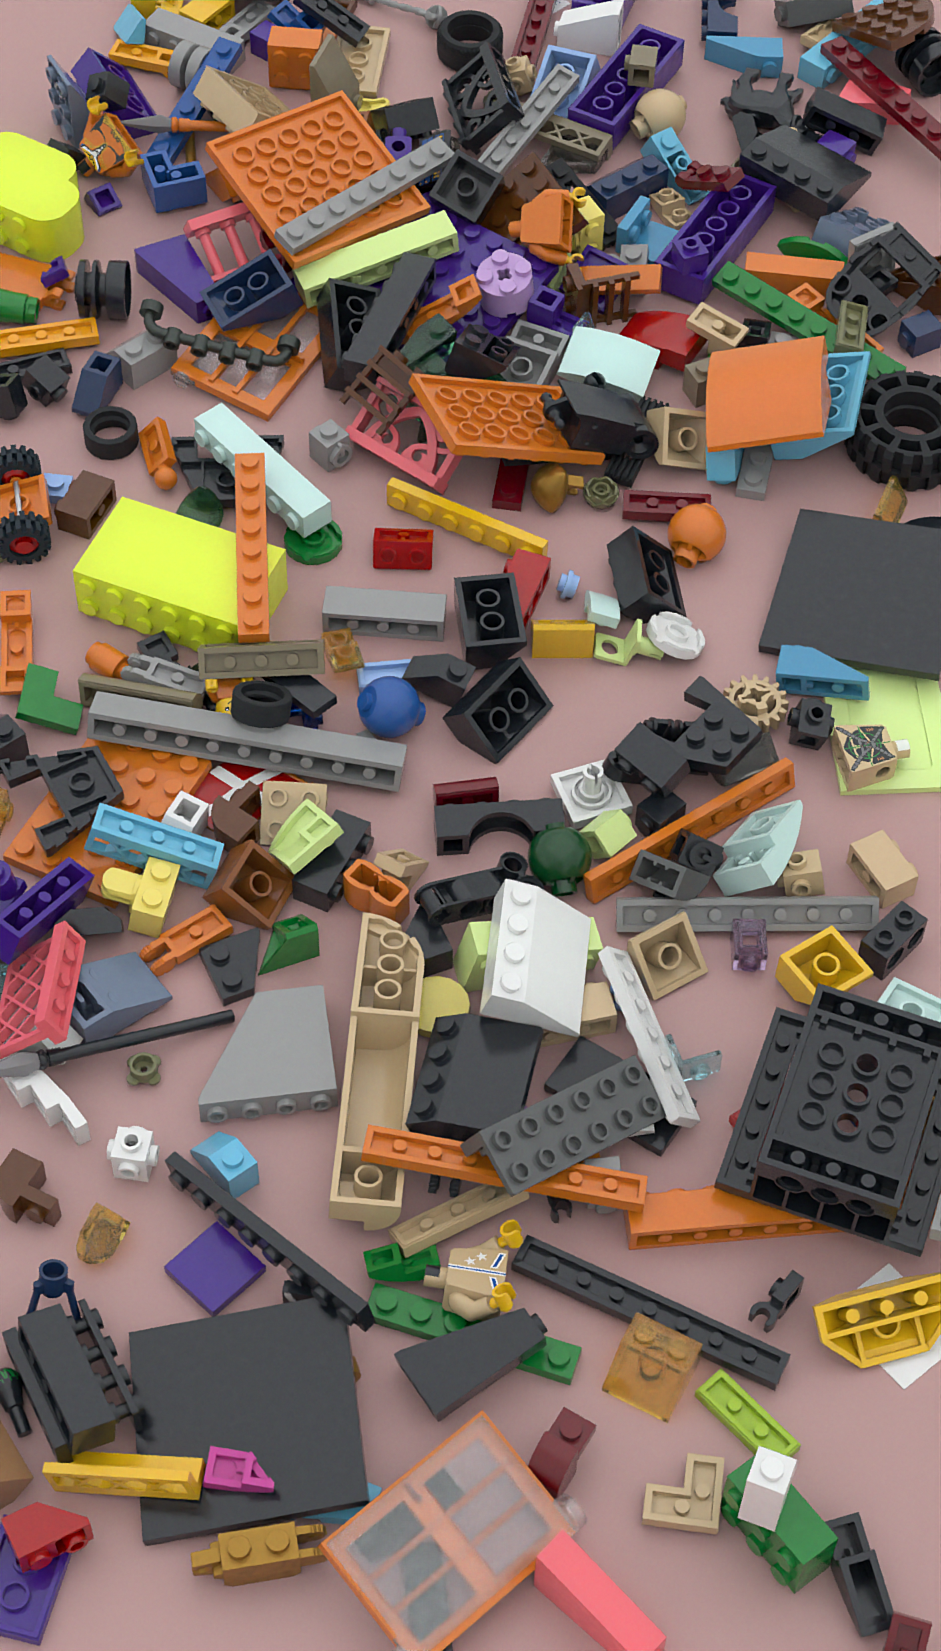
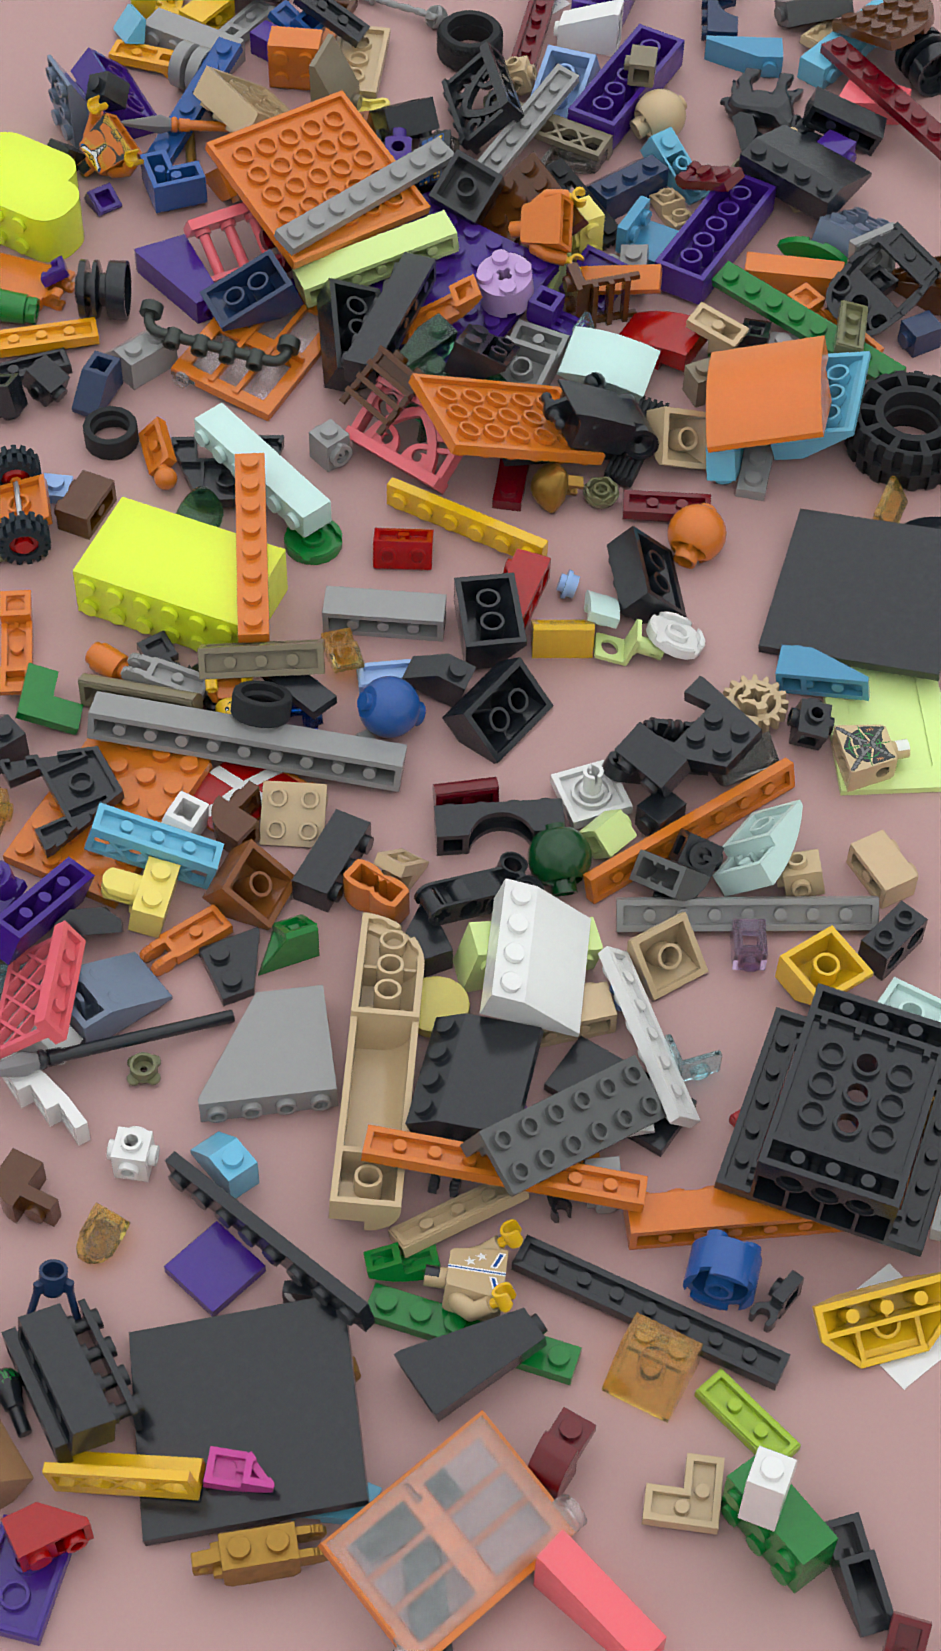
(304, 836): yellowish green plate -> none
(689, 255): dark purple plate -> none
(723, 1271): none -> blue brick

